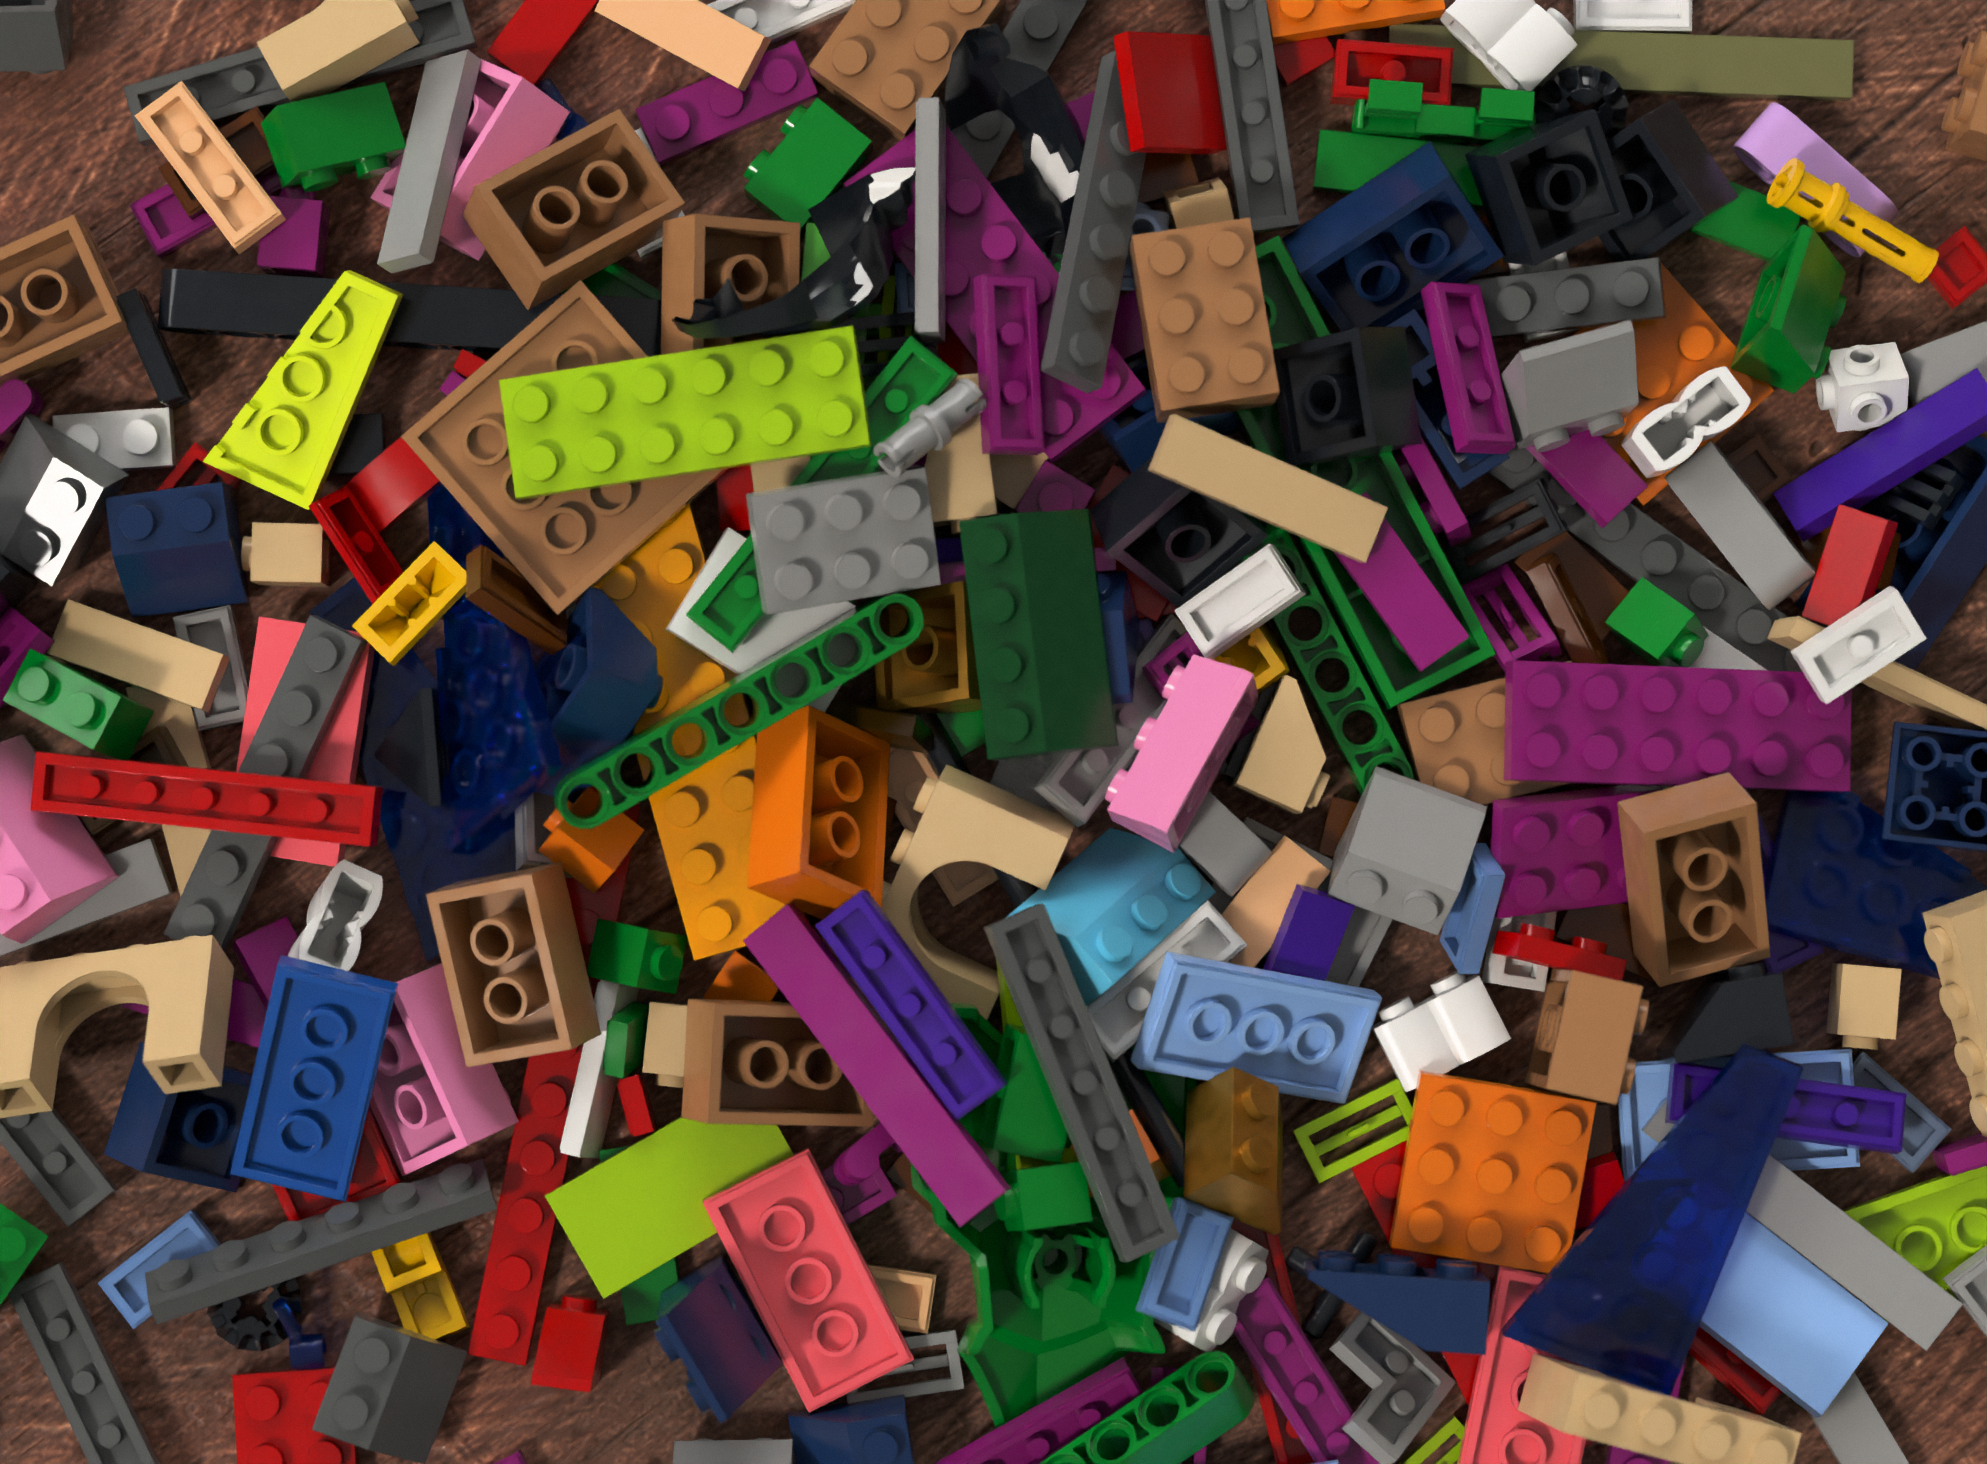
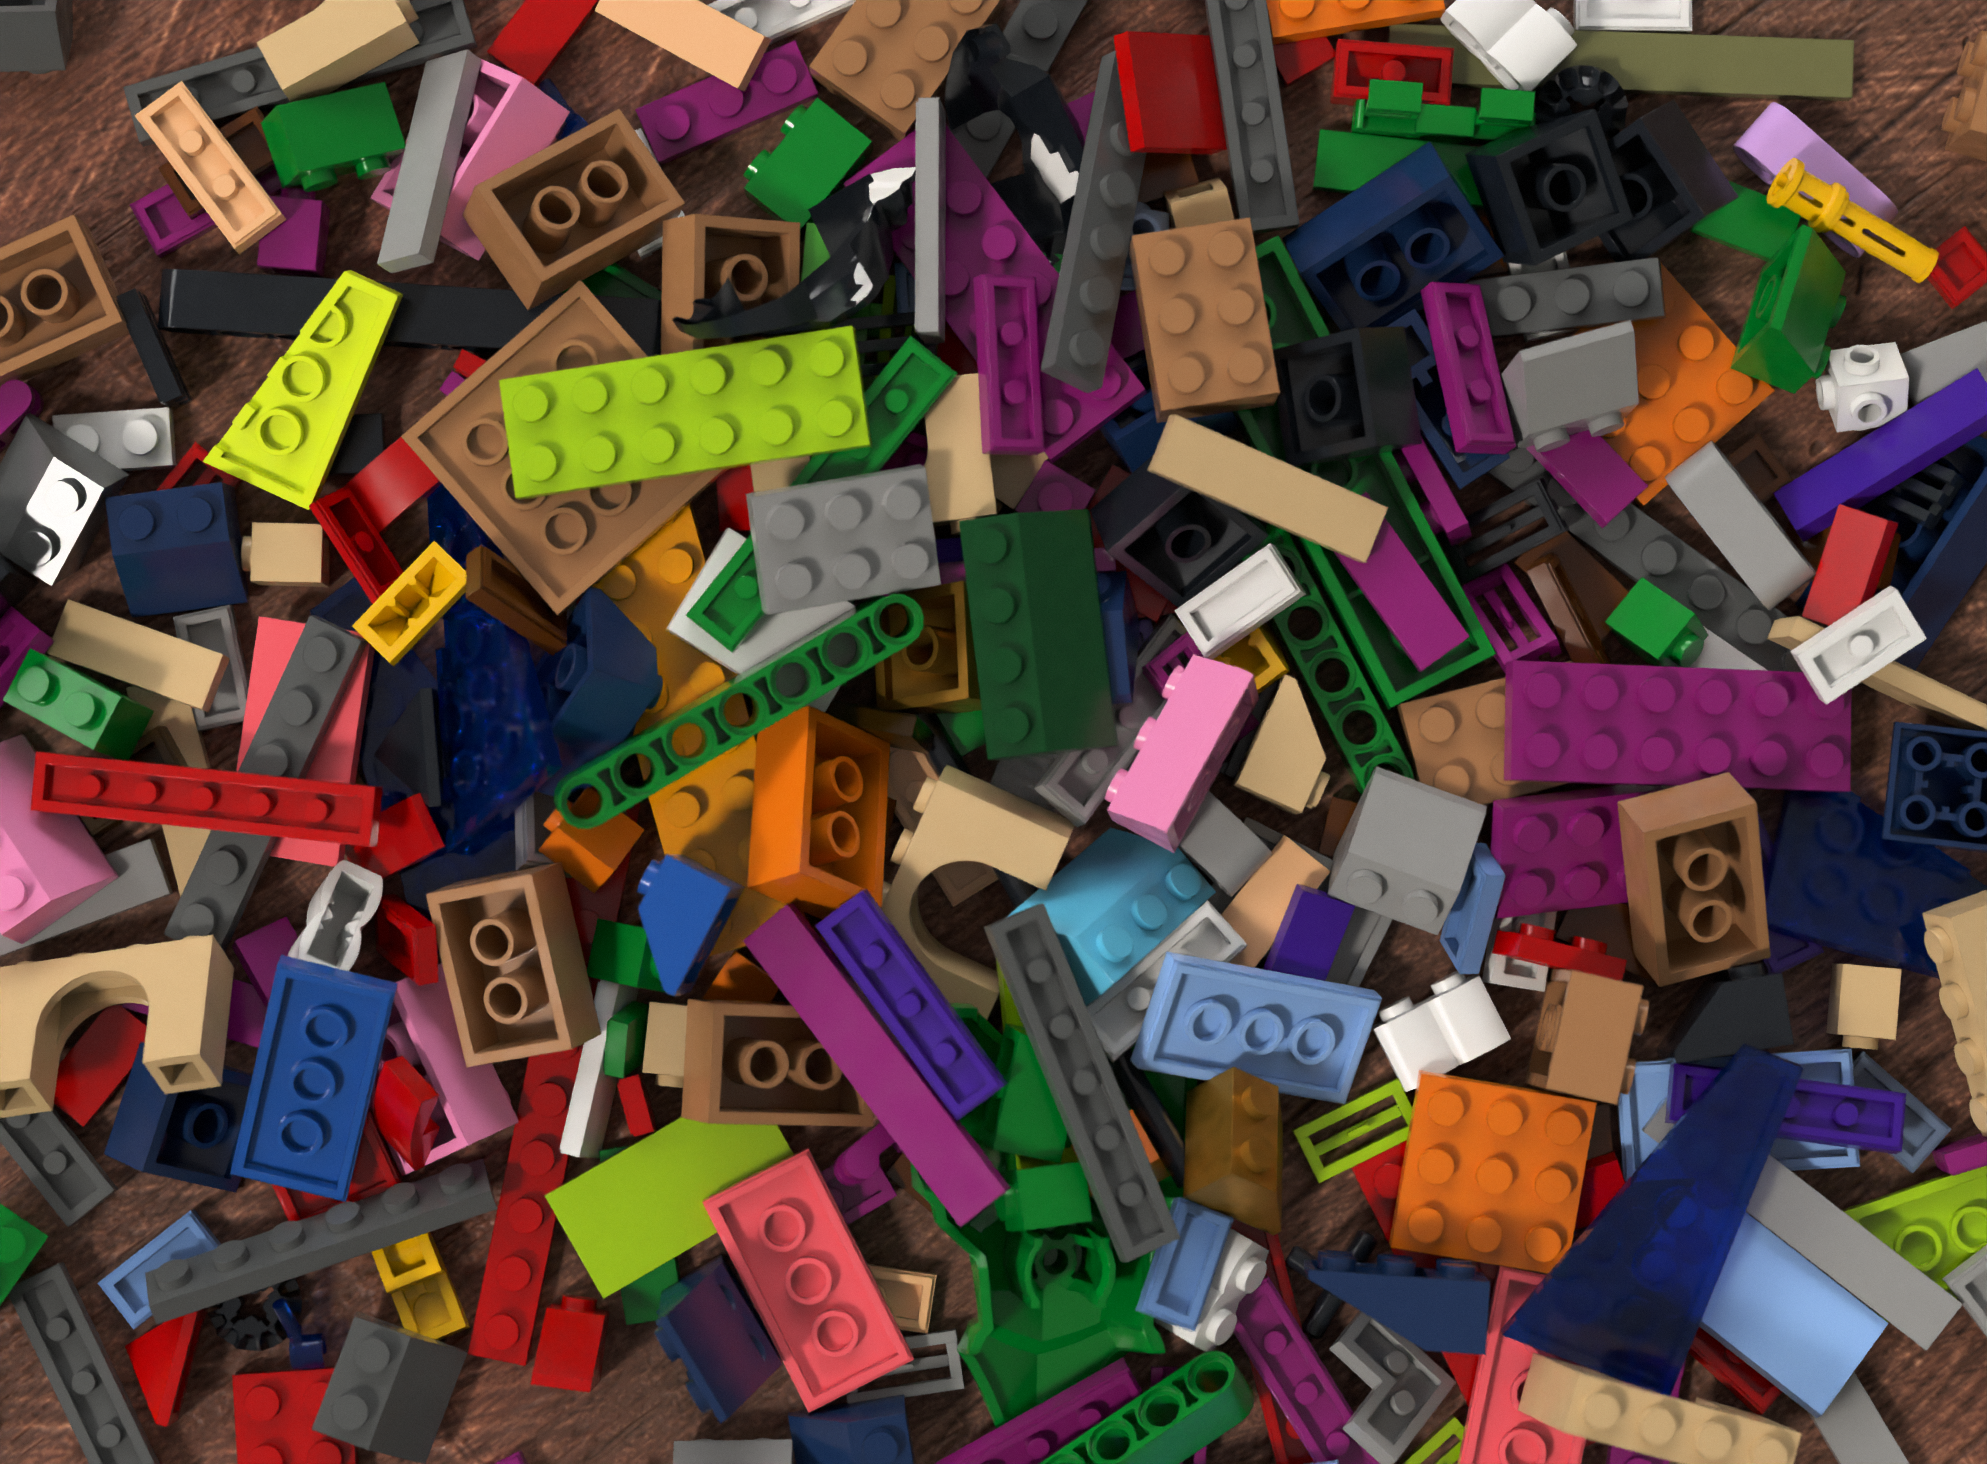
(99, 1063): none -> red tile
(165, 1362): none -> red slope
(404, 839): none -> red slope
(404, 1110): none -> red slope
(406, 939): none -> red tile
(684, 917): none -> blue slope
(930, 427): light grey pin -> none
(1678, 428): white brick -> none

